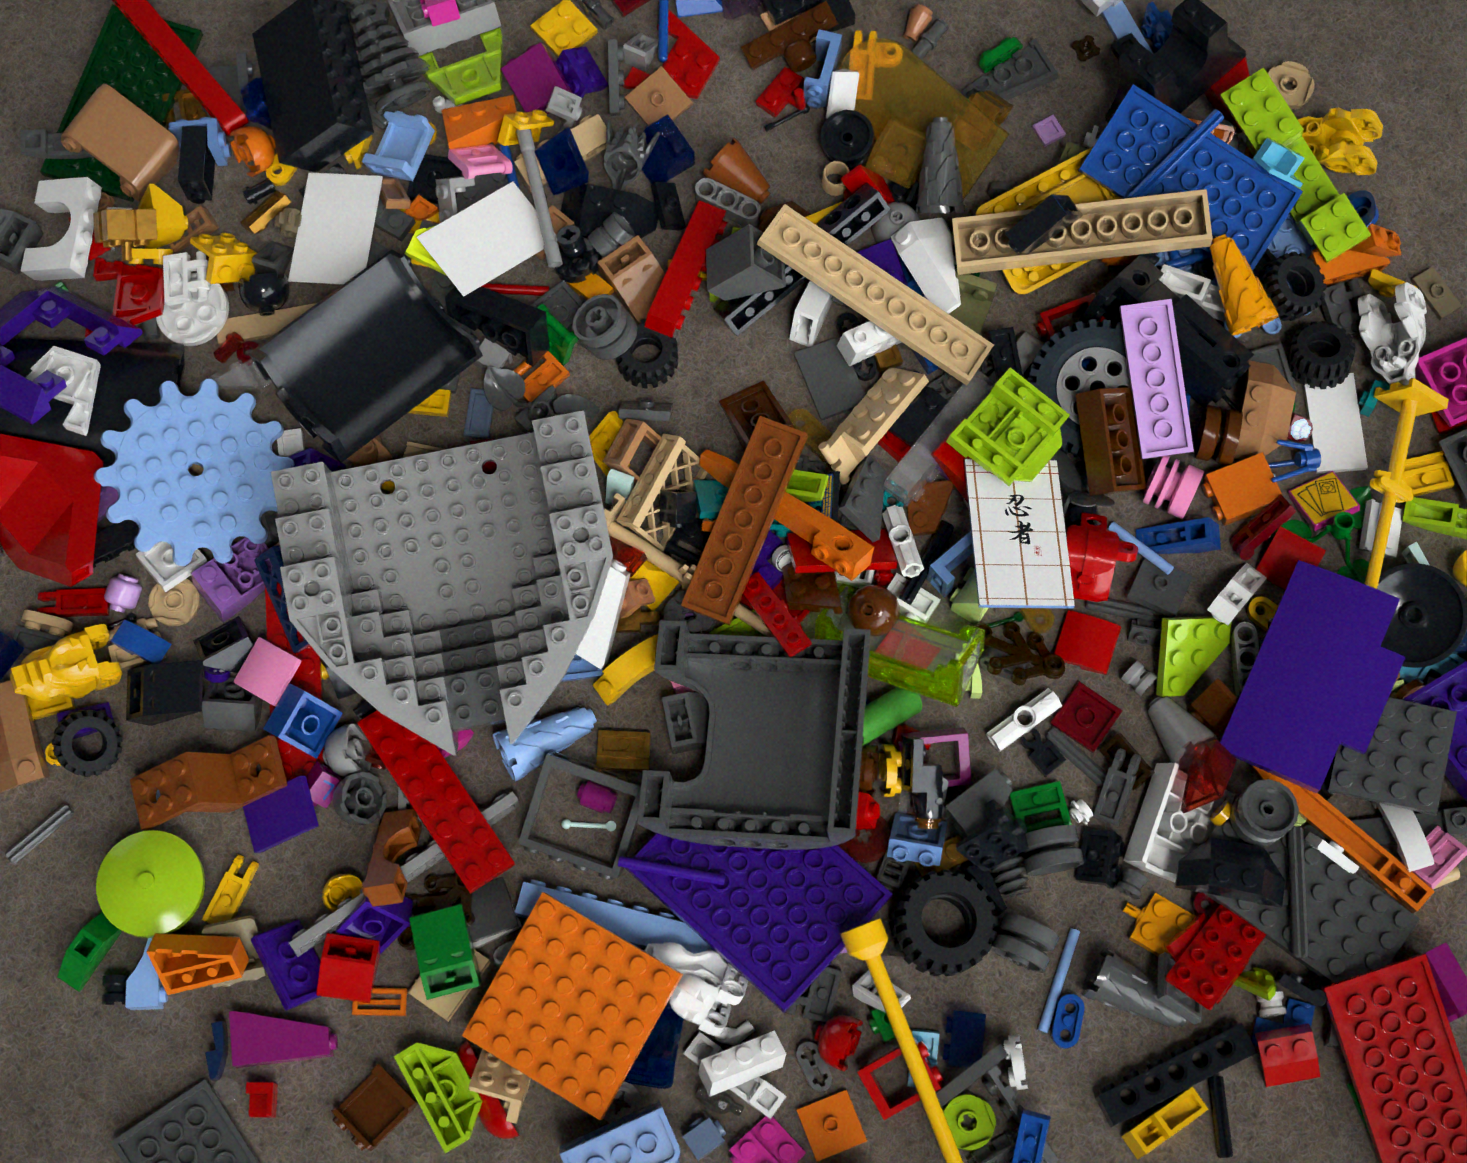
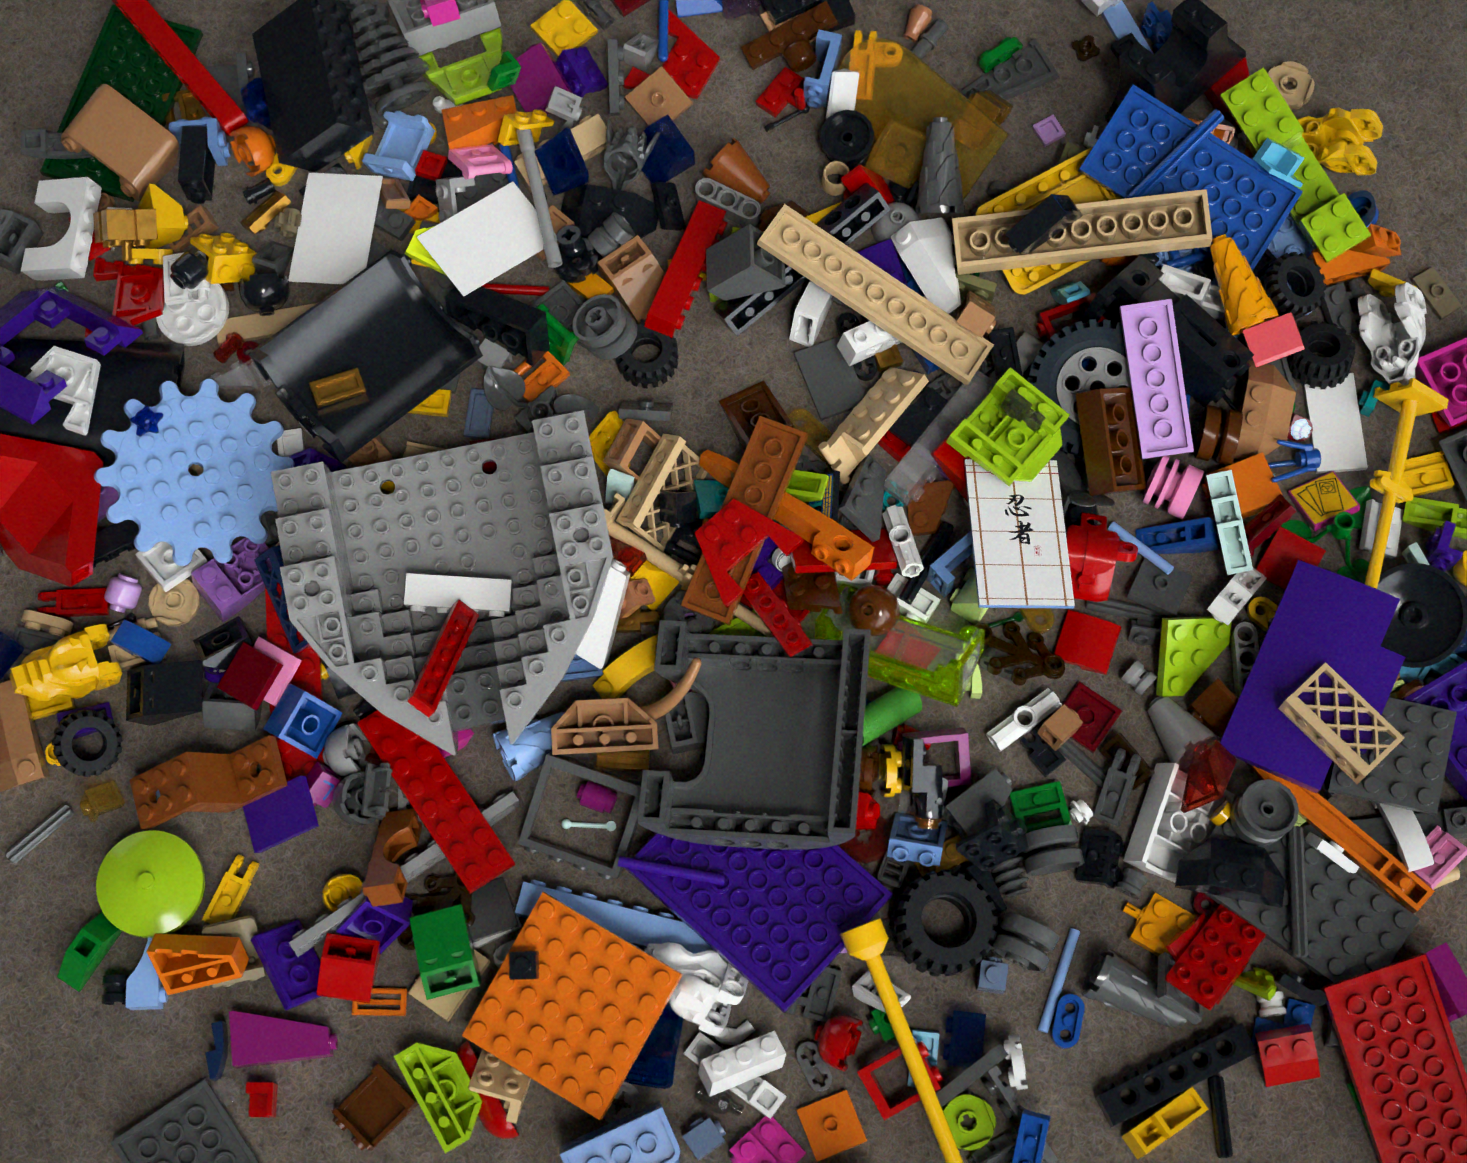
(101, 800): none -> clear yellow bracket
(142, 416): none -> clear blue plate
(189, 270): none -> black head
(250, 676): none -> dark red tile
(337, 388): none -> pearl gold tile
(375, 794): none -> dark grey hinge
(431, 165): none -> red plate
(442, 591): none -> white brick
(443, 658): none -> red plate
(504, 73): none -> green bracket
(524, 965): none -> black plate
(603, 727): none -> medium nougat wedge
(668, 702): none -> medium nougat animal
(732, 536): none -> red wing
(976, 314): none -> medium nougat brick
(992, 975): none -> sand blue brick
(1020, 409): none -> clear smoke plate
(1060, 727): none -> medium nougat brick
(1070, 292): none -> medium azure slope
(1229, 522): none -> light aqua slope
(1274, 339): none -> coral slope
(1330, 741): none -> tan fence
(1439, 553): none -> dark purple bracket

